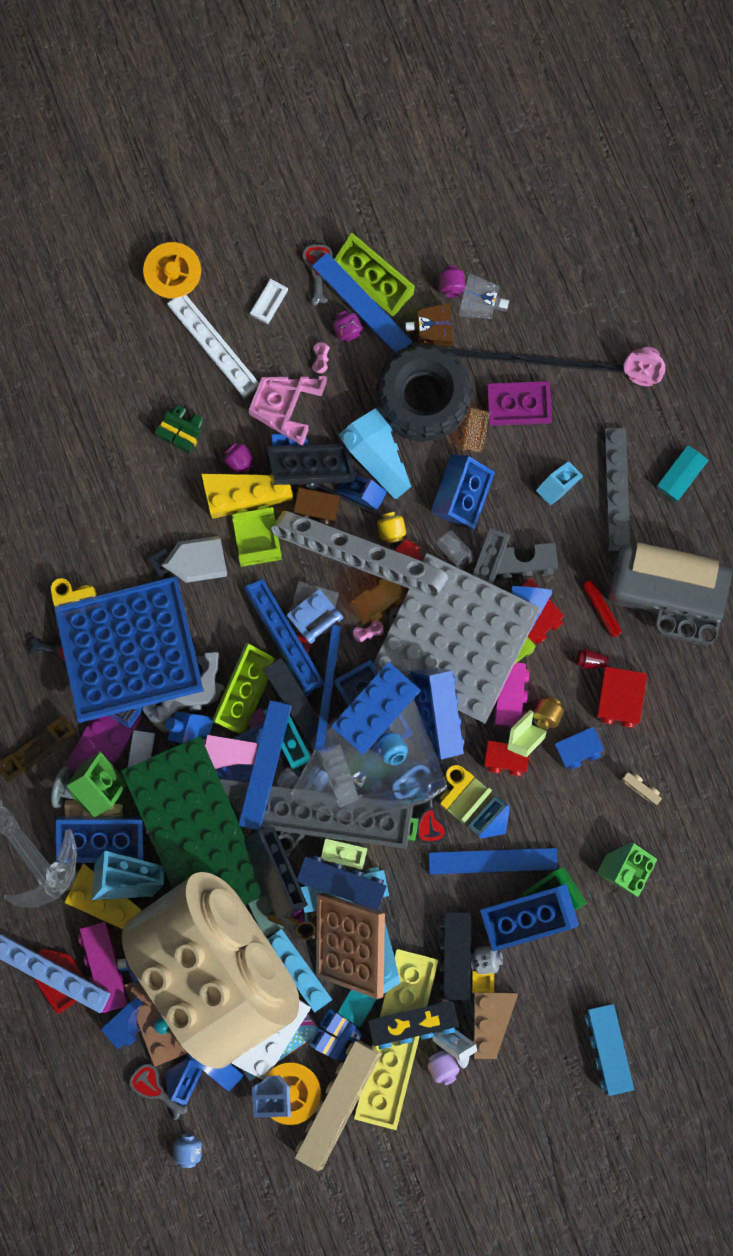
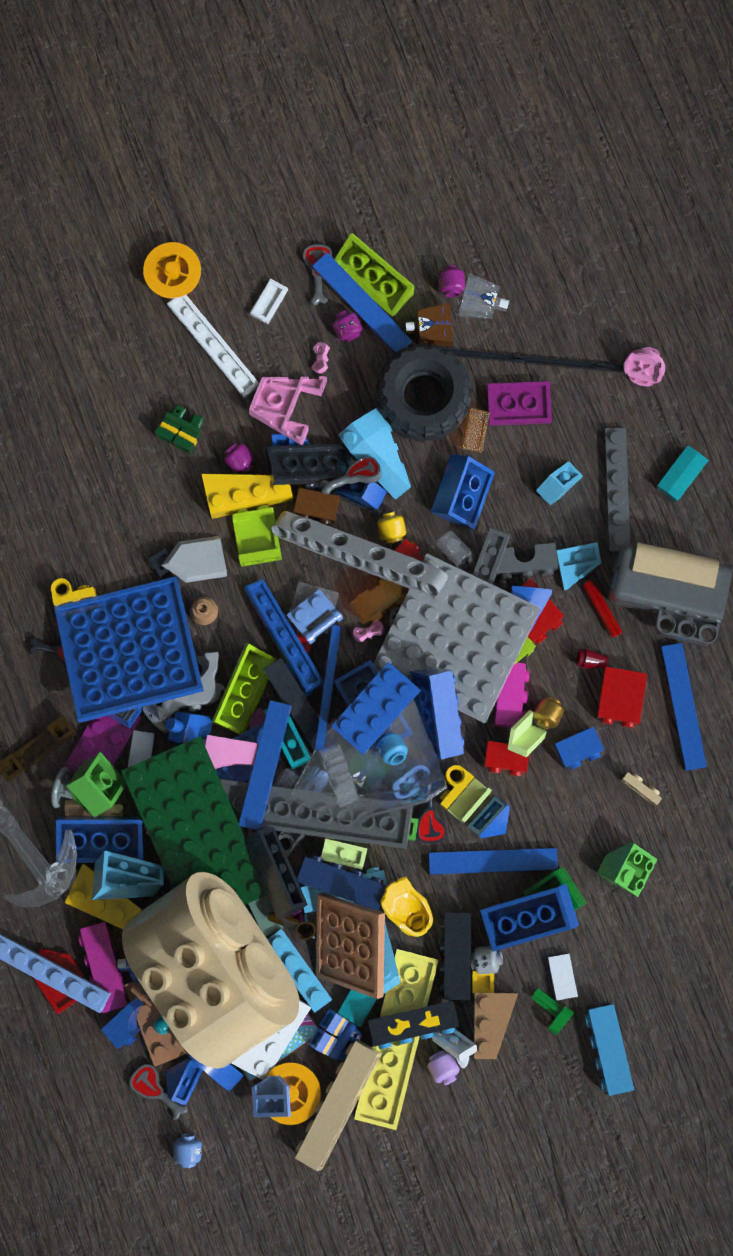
(209, 613): none -> medium nougat cone
(363, 470): none -> dark grey piece
(407, 908): none -> yellow hair
(561, 1014): none -> green piece
(562, 977): none -> white tile
(577, 562): none -> medium azure wing
(683, 707): none -> blue tile

